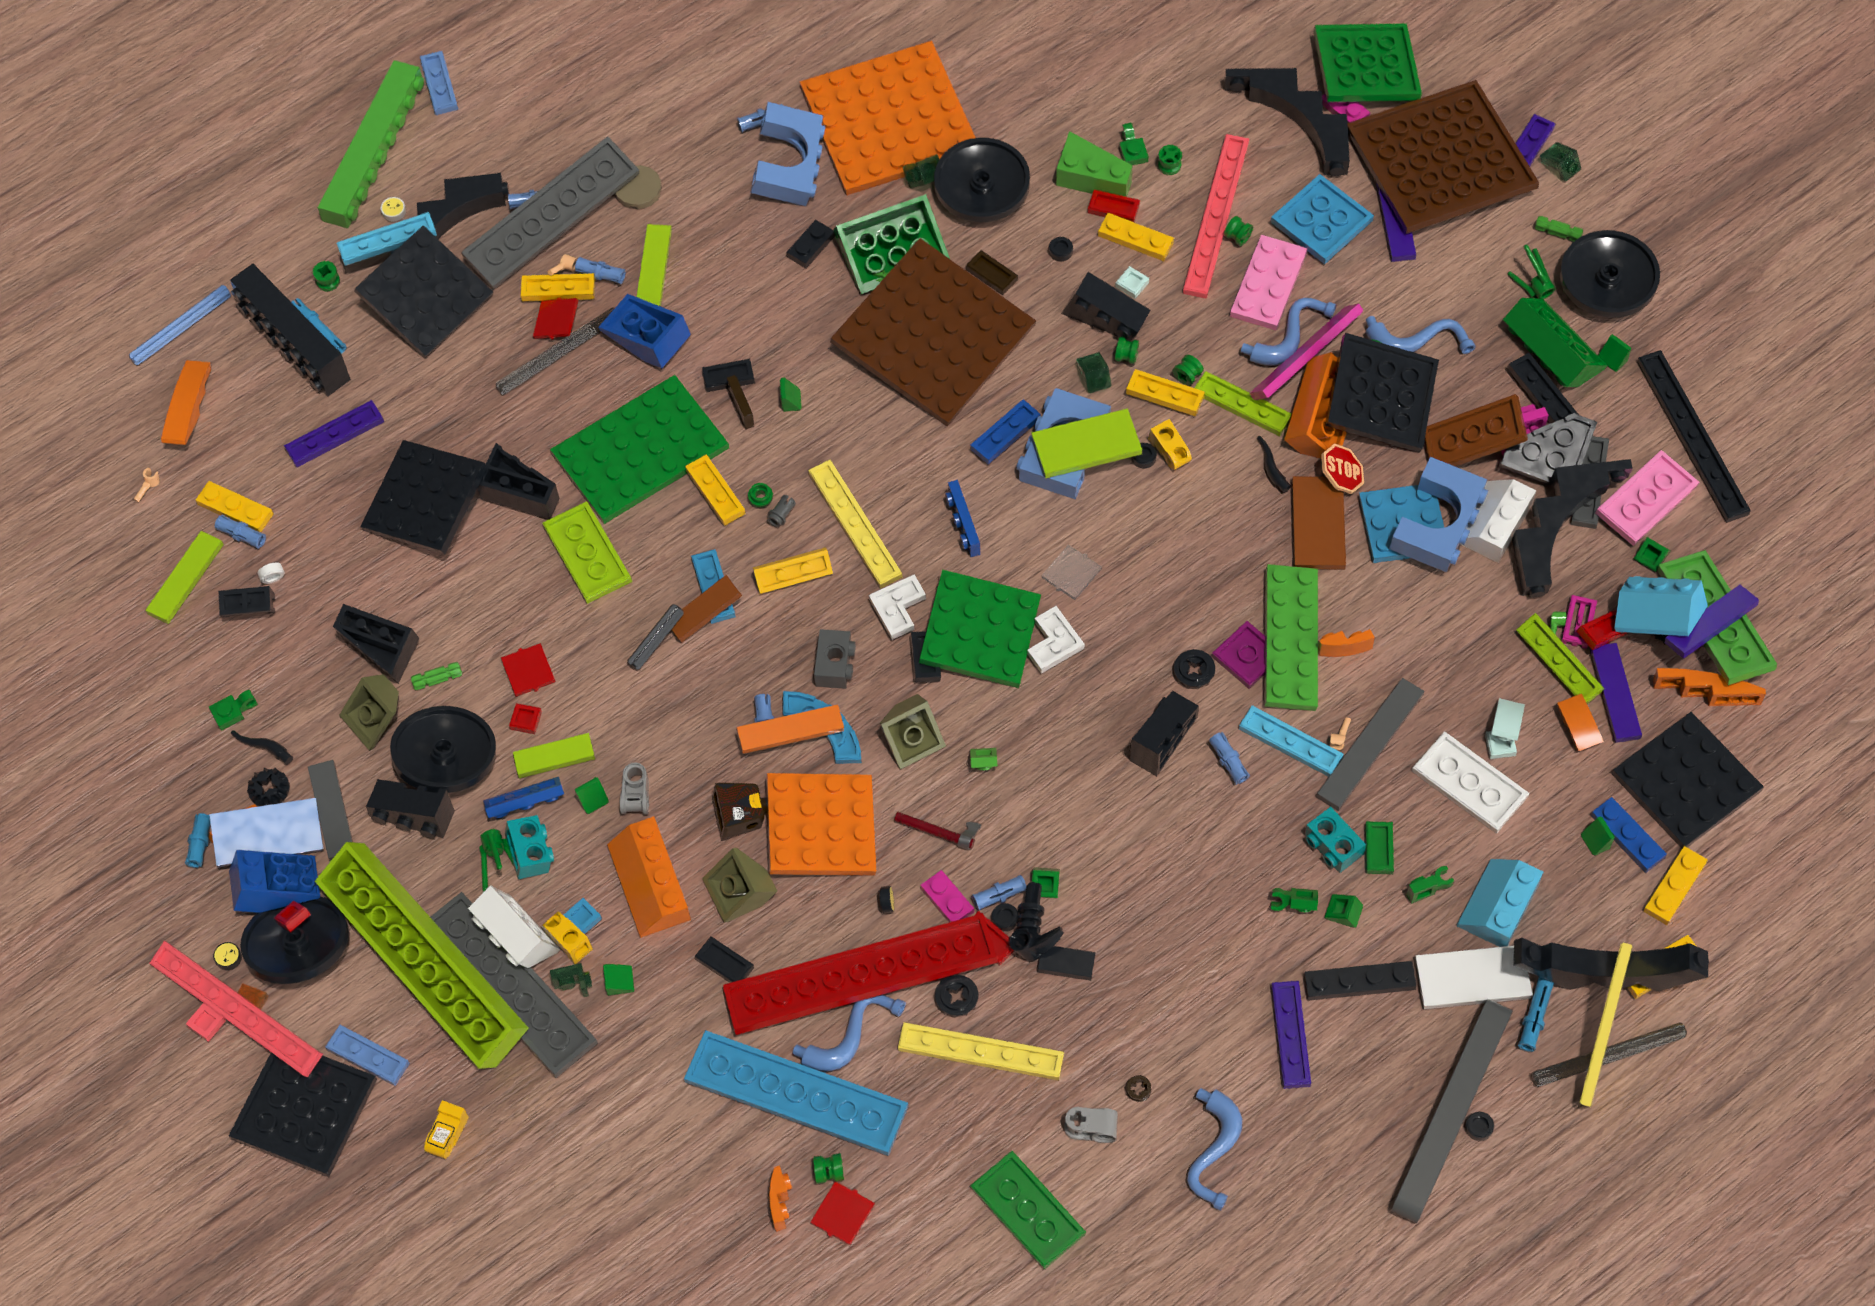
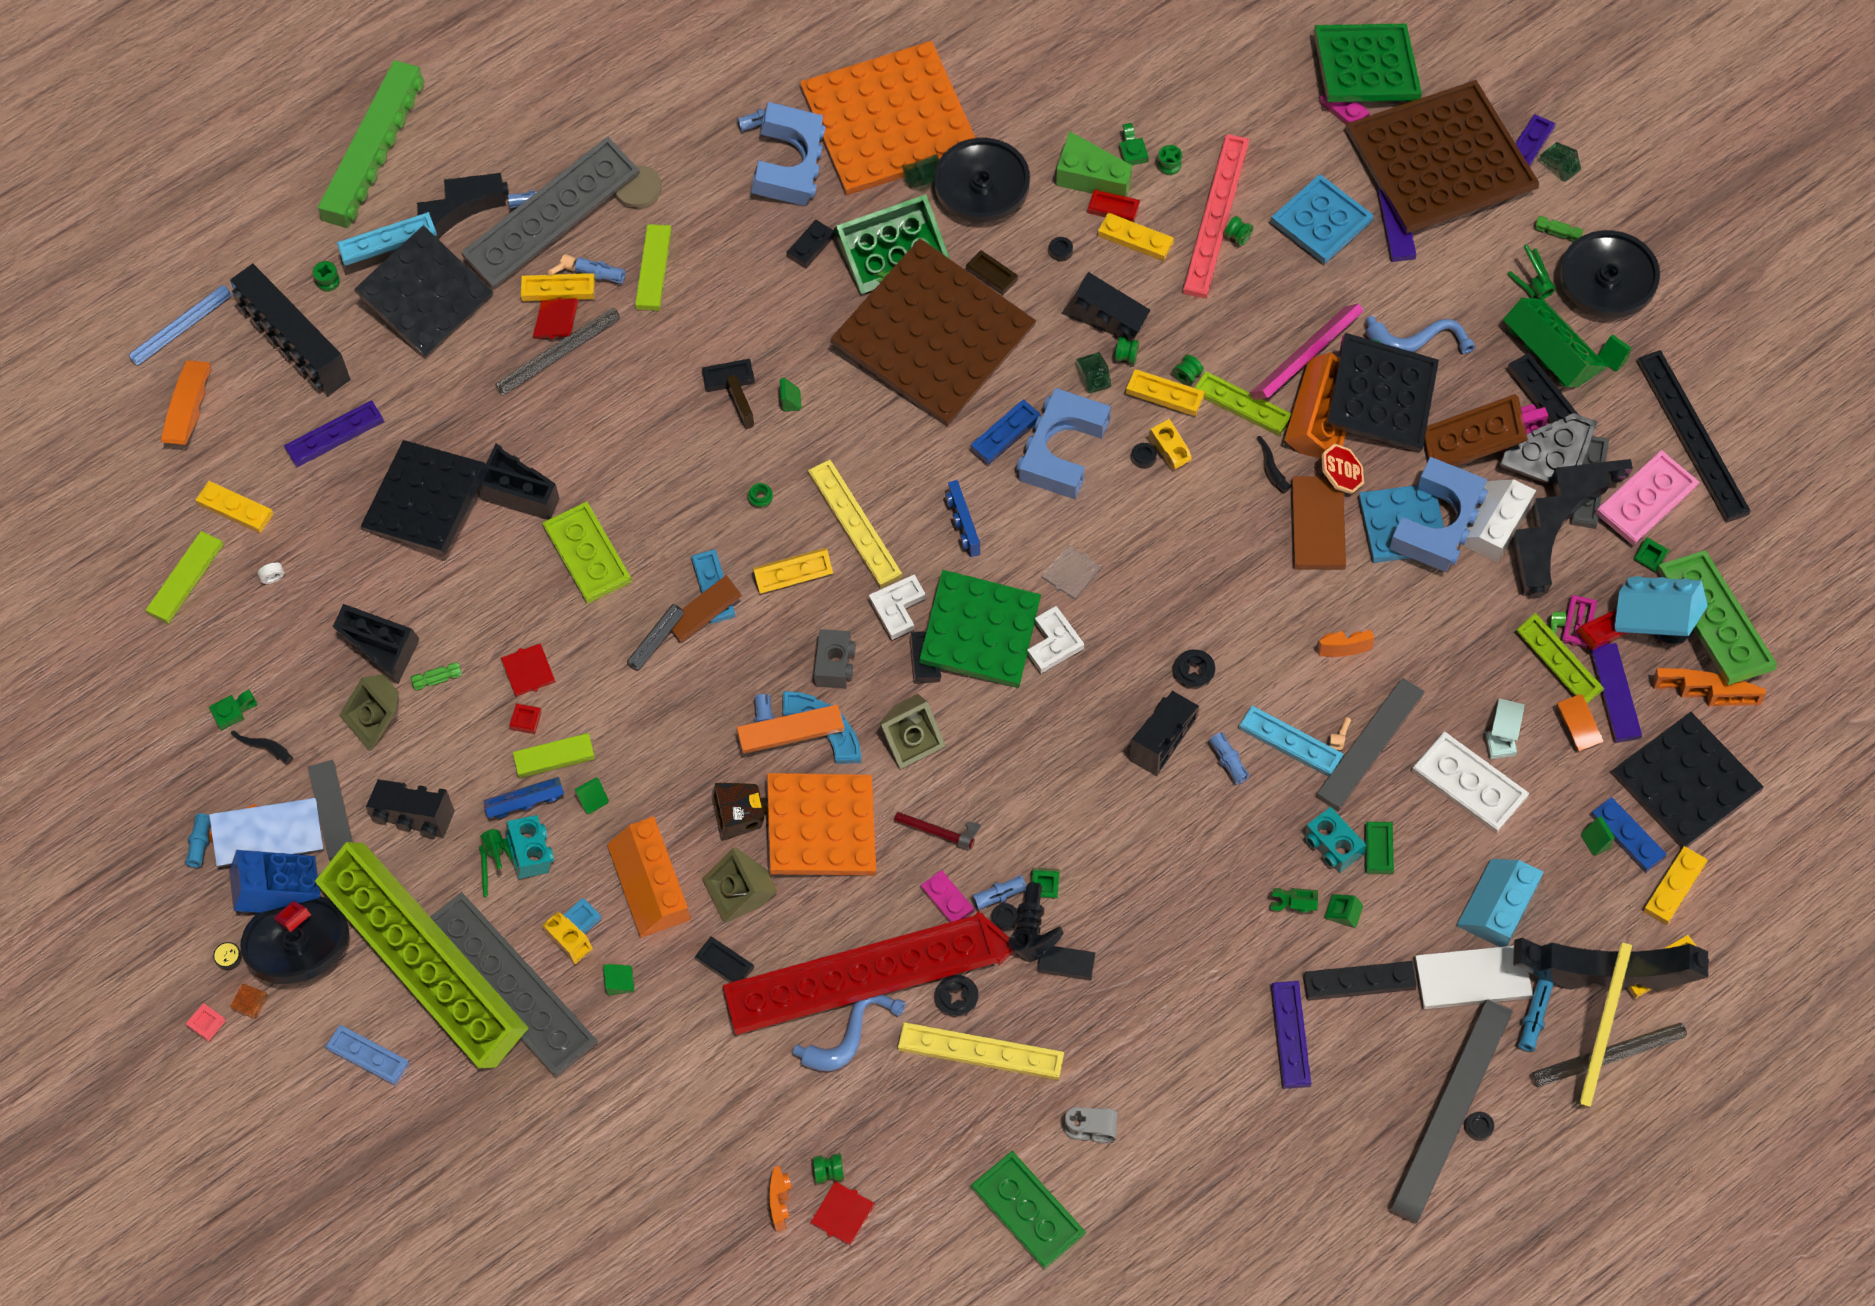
(148, 482): light nougat hand -> none
(236, 1009): coral tile -> none
(240, 531): medium blue pin -> none
(246, 601): black hinge -> none
(272, 796): black gear -> none
(302, 1115): black plate -> none
(313, 317): dark azure pin -> none
(393, 209): tile -> none
(439, 83): medium blue tile -> none
(443, 749): black dish -> none
(446, 1130): yellow leg -> none
(512, 928): white slope -> none
(569, 976): clear green bracket -> none
(635, 794): light grey piece -> none
(638, 449): green plate -> none
(646, 330): blue slope -> none
(715, 490): yellow plate -> none
(777, 516): dark grey pin -> none
(796, 1092): dark azure plate -> none
(886, 899): black tile -> none
(983, 758): bright green plate -> none
(1086, 443): lime tile -> none
(1132, 282): light aqua tile -> none
(1133, 1083): dark brown bush -> none
(1230, 1131): medium blue animal -> none
(1243, 654): magenta tile -> none
(1268, 282): bright pink plate -> none
(1279, 91): black arch -> none
(1279, 353): medium blue animal -> none
(1291, 637): bright green plate -> none
(1425, 887): green plate -> none
(1714, 620): dark purple tile -> none

